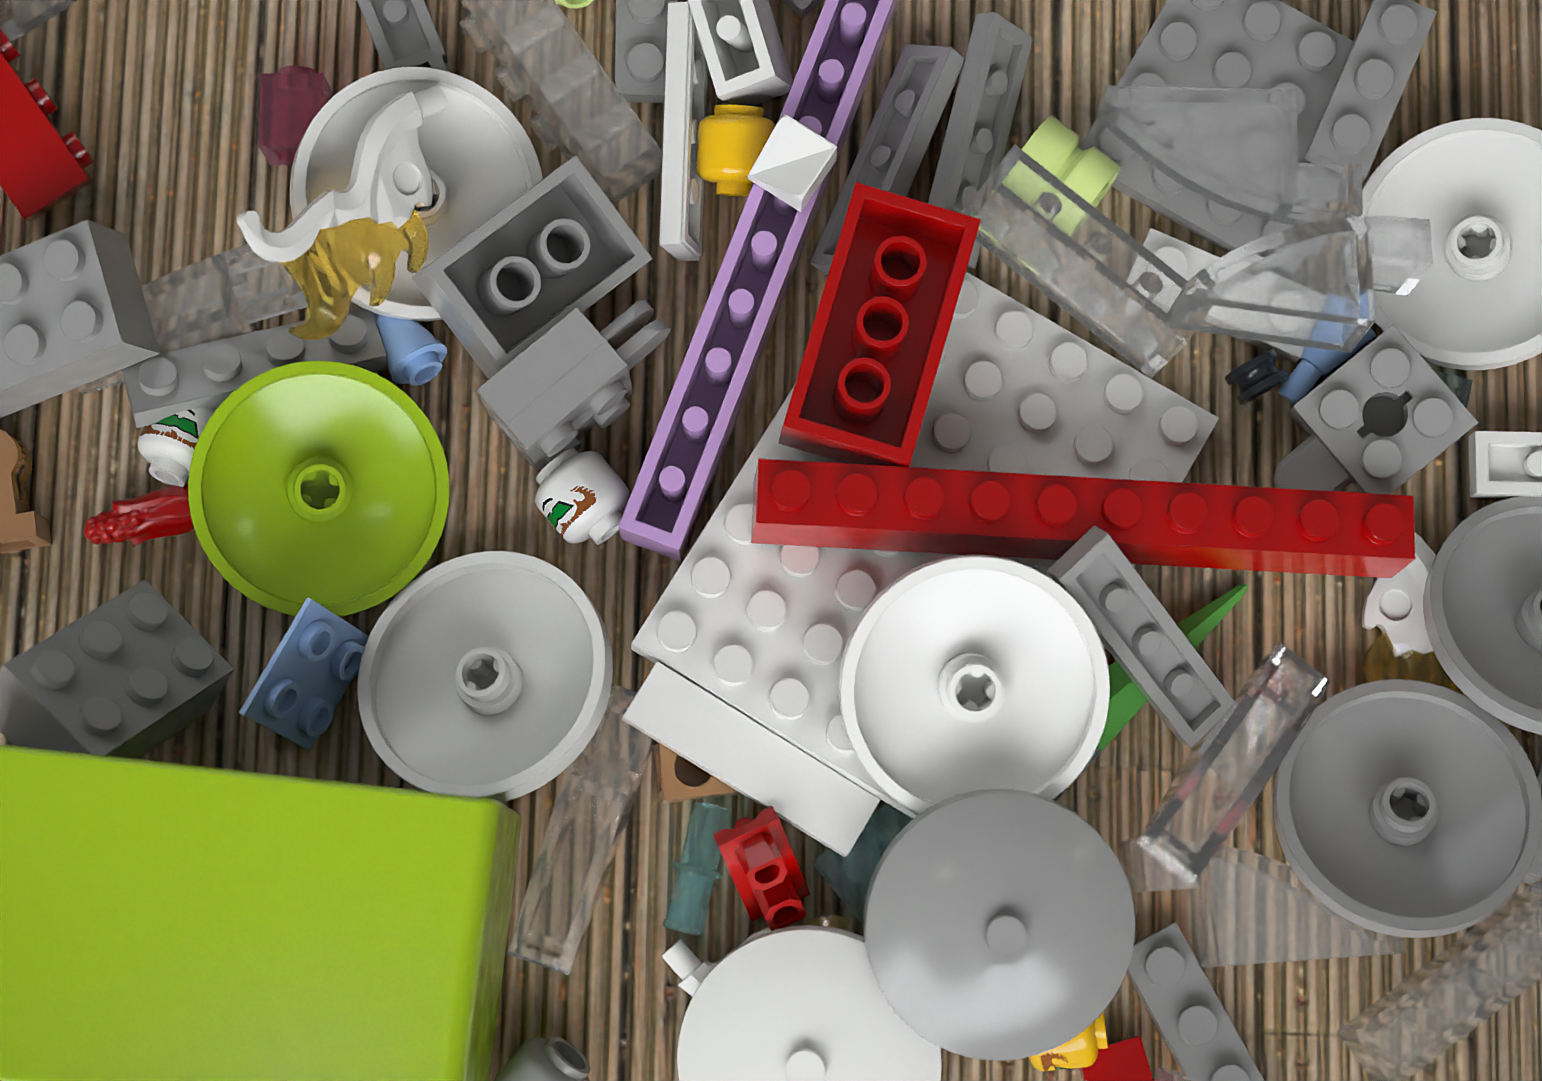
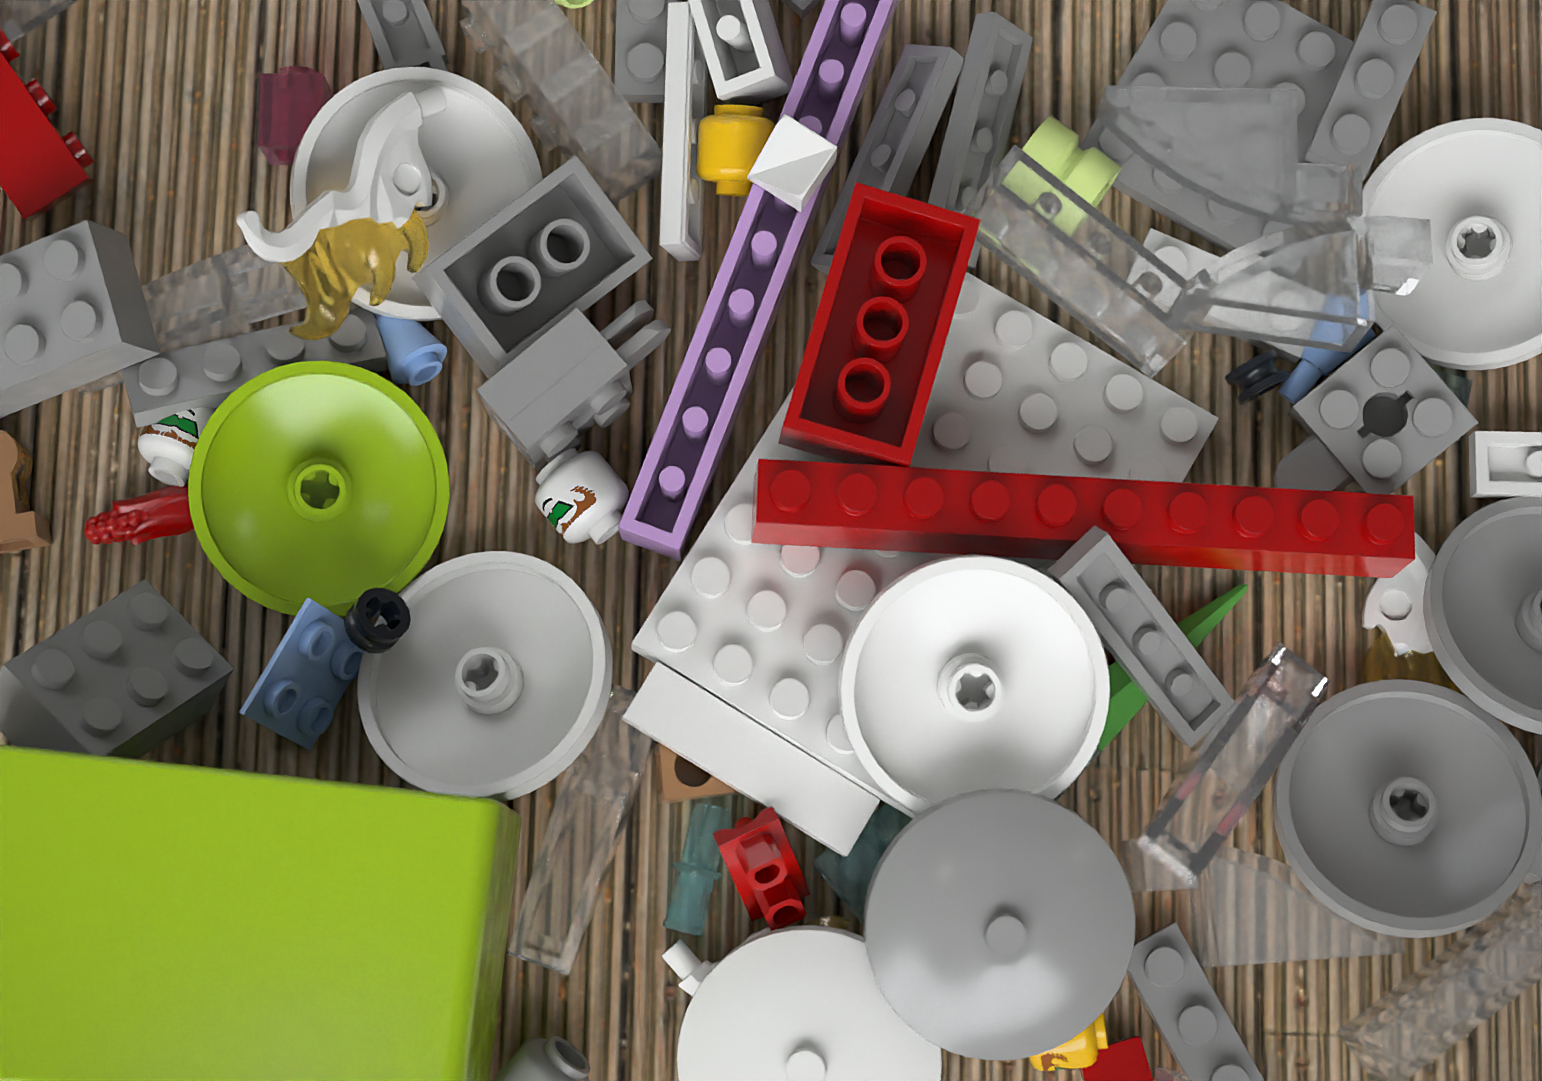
(374, 603): none -> black bush

